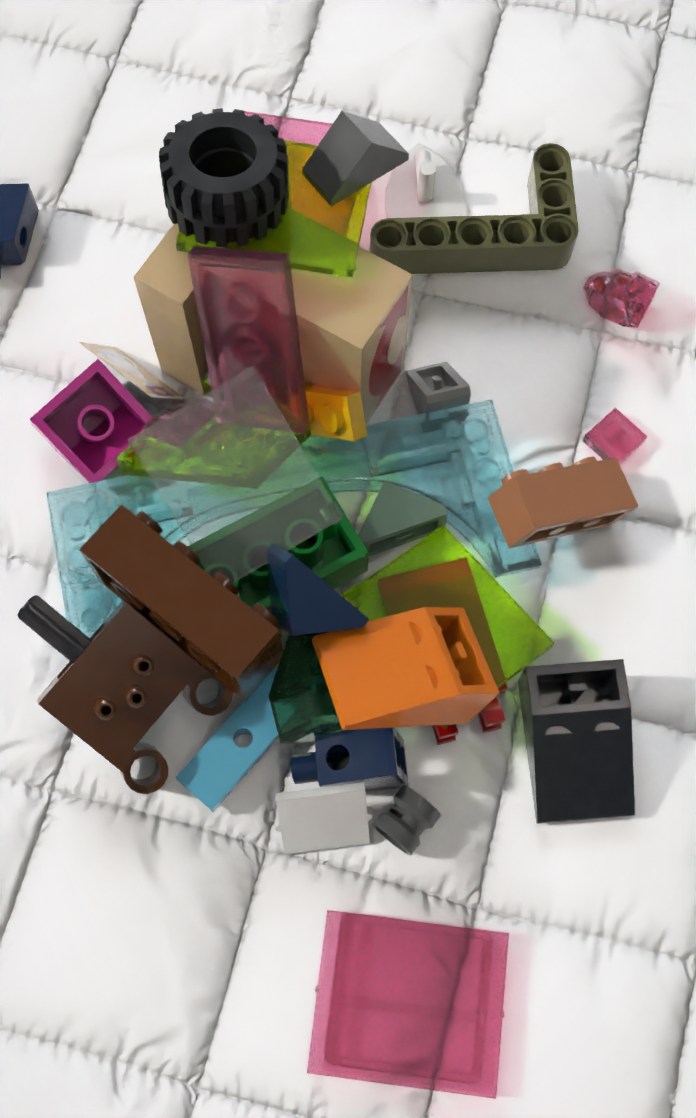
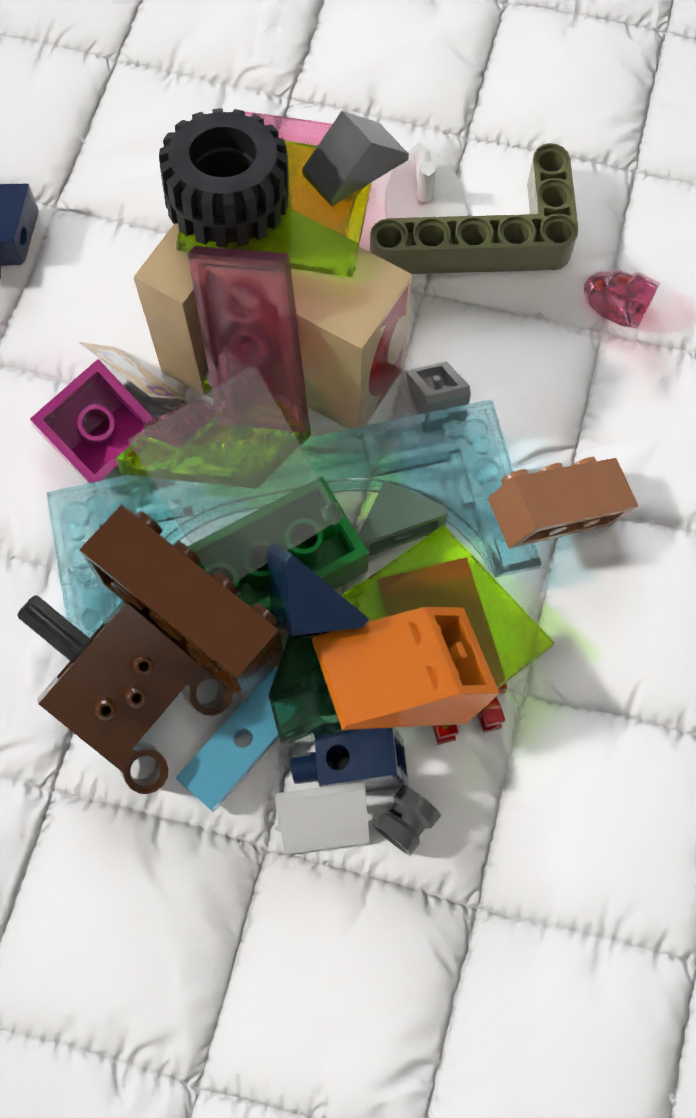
(335, 412): yellow plate -> none
(409, 1004): clear pink piece -> none
(578, 740): black slope -> none
(614, 437): clear pink tile -> none

